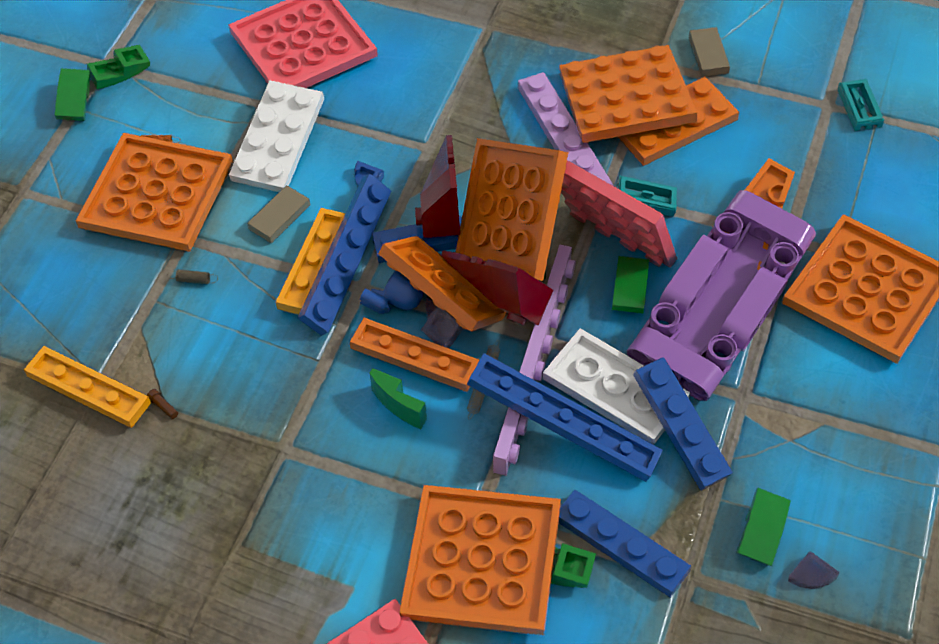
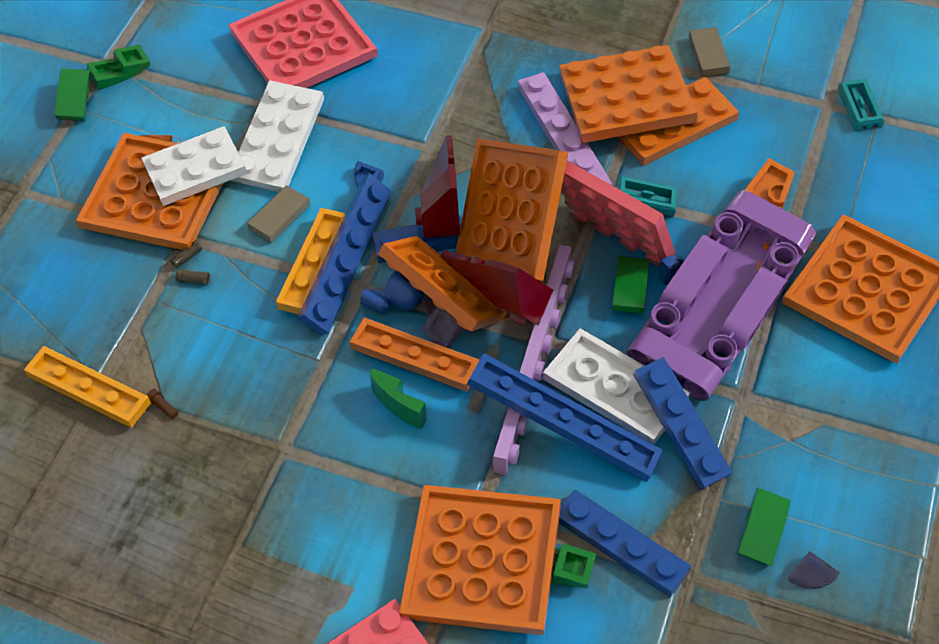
(186, 254): none -> dark tan piece
(194, 165): none -> white plate
(669, 267): none -> blue tile

